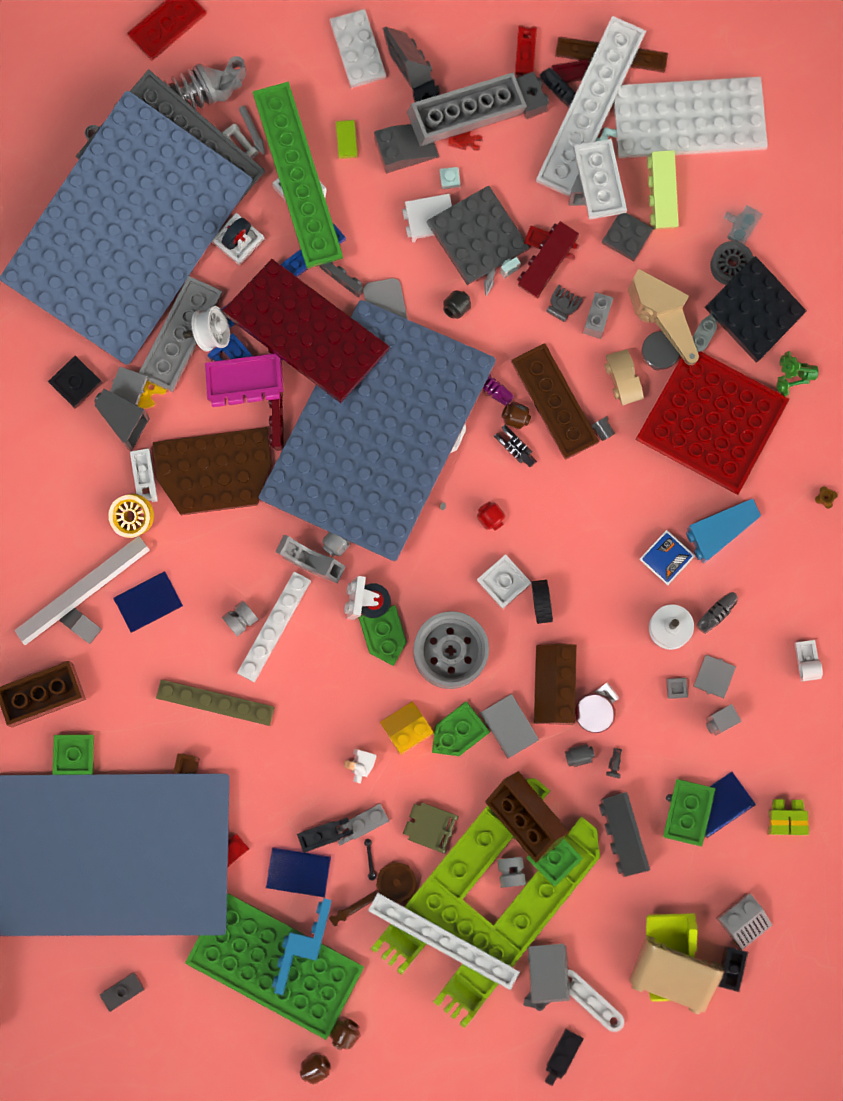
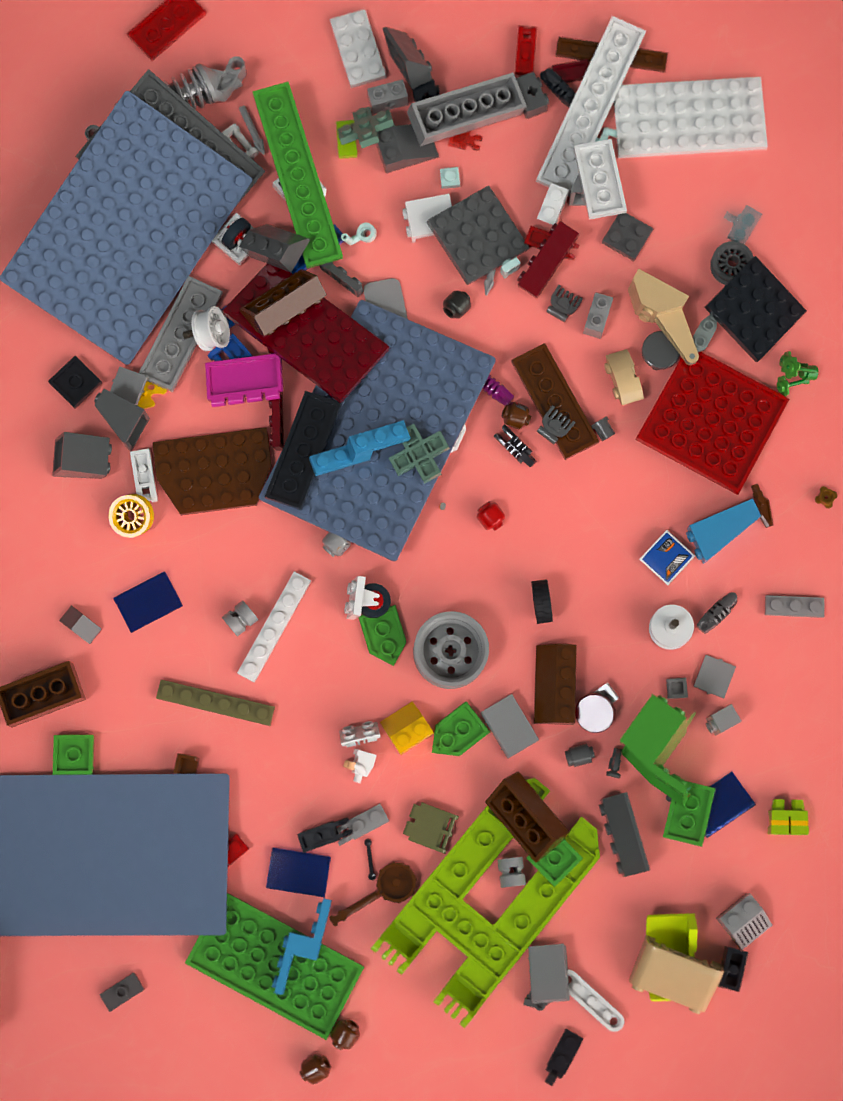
(81, 456): none -> dark grey slope
(81, 590): white tile -> none
(274, 246): none -> dark grey slope
(283, 302): none -> slope
(306, 438): none -> black plate
(309, 560): light grey arch -> none
(350, 735): none -> white hinge
(359, 448): none -> dark azure bracket
(361, 231): none -> light aqua plate
(365, 127): none -> sand green plate
(387, 96): none -> light grey brick
(420, 454): none -> sand green plate
(443, 941): white plate -> none
(504, 581): white plate -> none
(553, 204): none -> white brick
(553, 428): none -> dark grey piece
(652, 741): none -> bright green piece
(662, 190): yellowish green wedge -> none
(763, 506): none -> reddish brown piece
(794, 606): none -> light grey plate
(807, 659): white plate -> none

